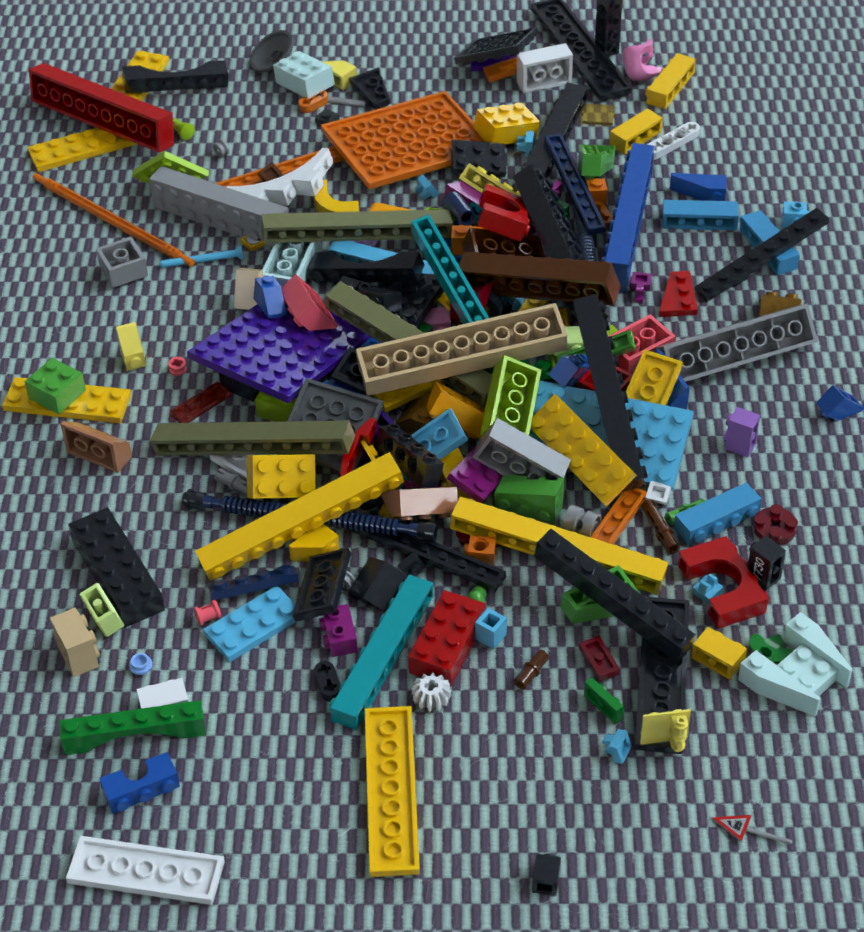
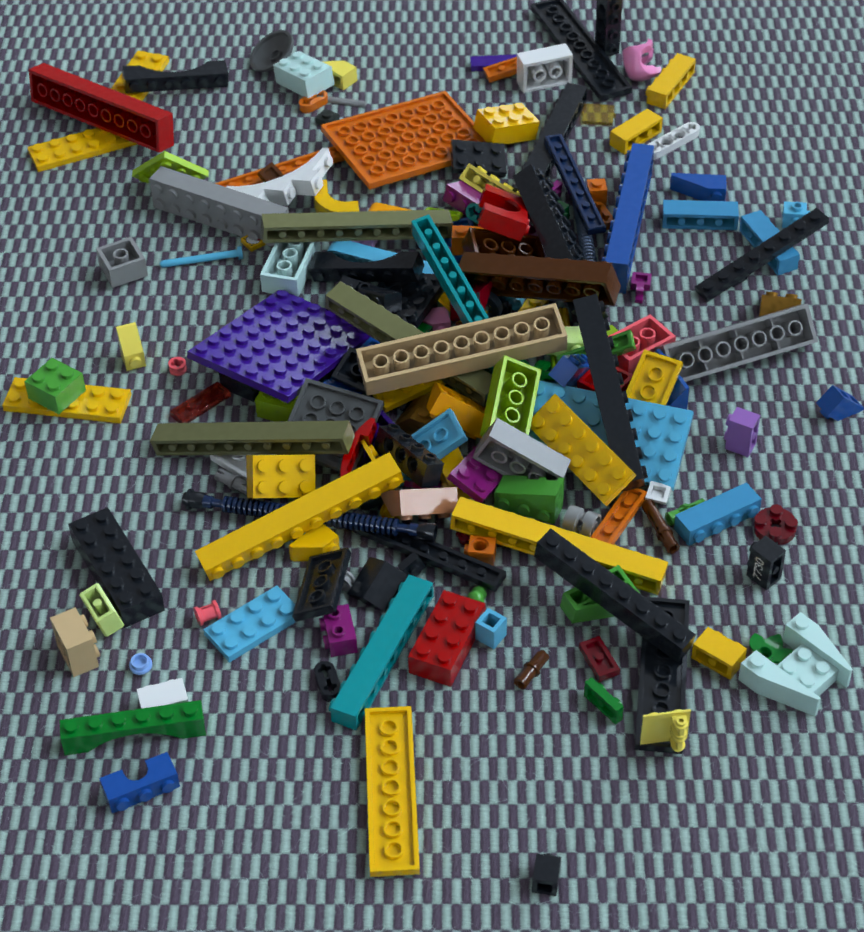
(96, 446): nougat slope -> none
(113, 219): orange axle -> none
(145, 870): white plate -> none
(184, 129): lime pin -> none
(221, 148): light grey bush -> none
(245, 287): tan brick -> none
(245, 584): dark blue plate -> none
(269, 296): blue slope -> none
(306, 306): coral slope -> none
(371, 88): black wing -> none
(426, 188): medium azure tile -> none
(431, 692): white gear -> none
(459, 208): dark blue pin -> none
(496, 46): black plate -> none
(526, 143): medium azure tile -> none
(595, 160): bright green wedge -> none
(617, 745): medium azure tile -> none
(679, 296): red wing -> none
(707, 588): medium azure tile -> none
(722, 557): red arch -> none
(738, 826): piece -> none

